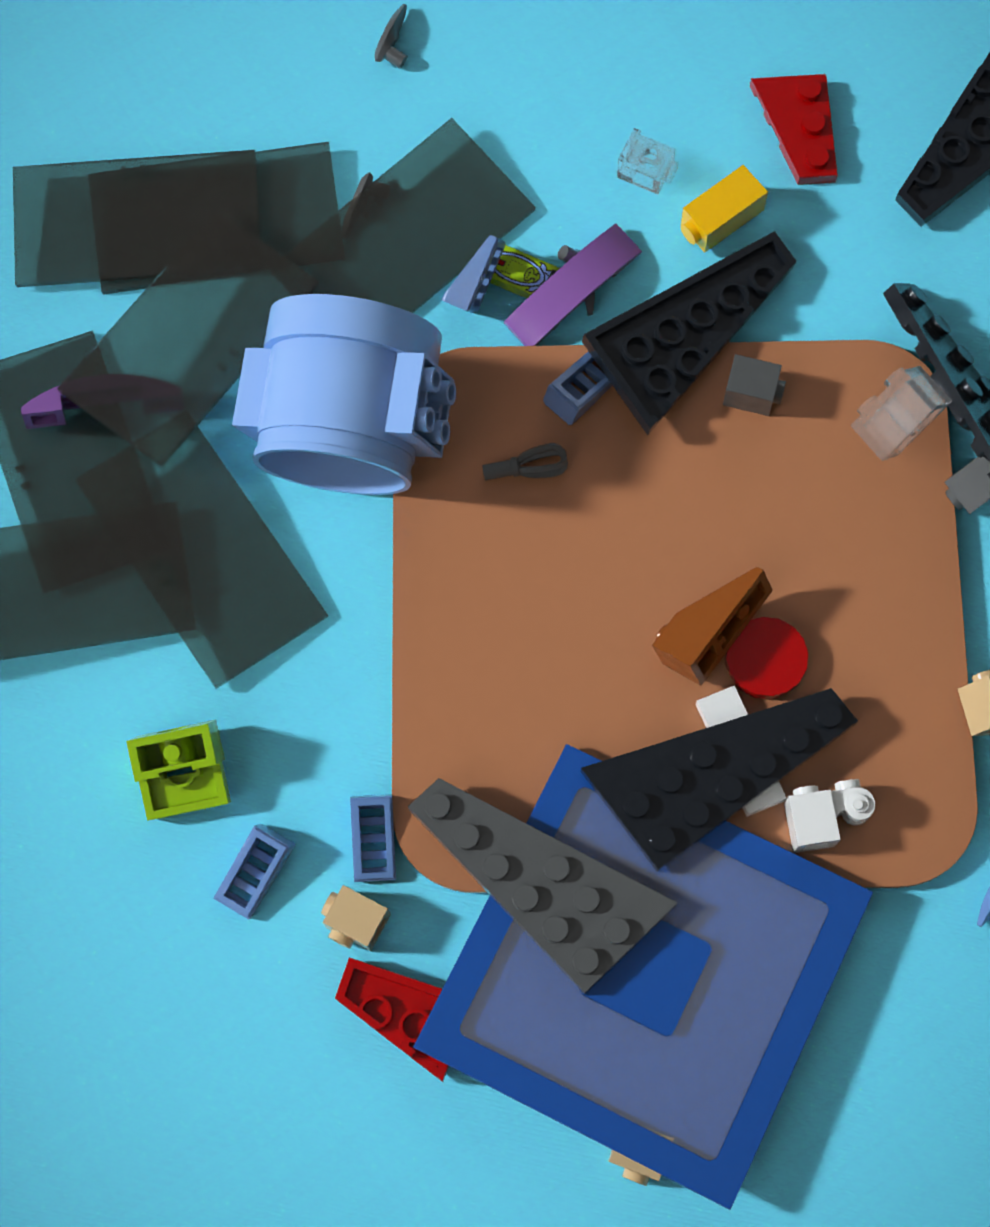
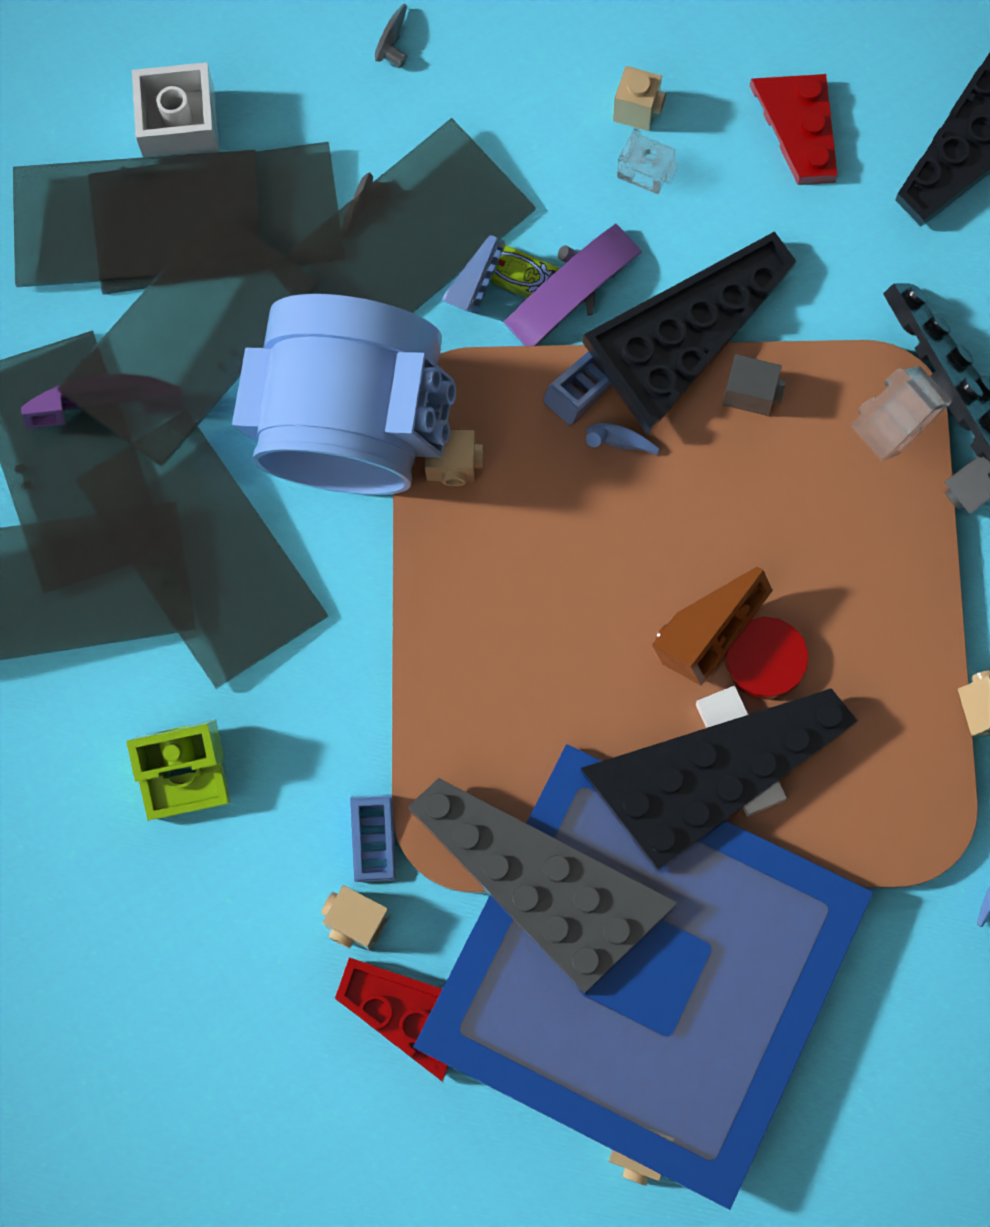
(175, 110): none -> white brick
(250, 847): medium blue slope -> none
(458, 461): none -> tan brick
(514, 467): dark grey piece -> none
(618, 437): none -> medium blue bar
(638, 98): none -> tan brick
(723, 209): yellow brick -> none
(813, 813): white brick -> none

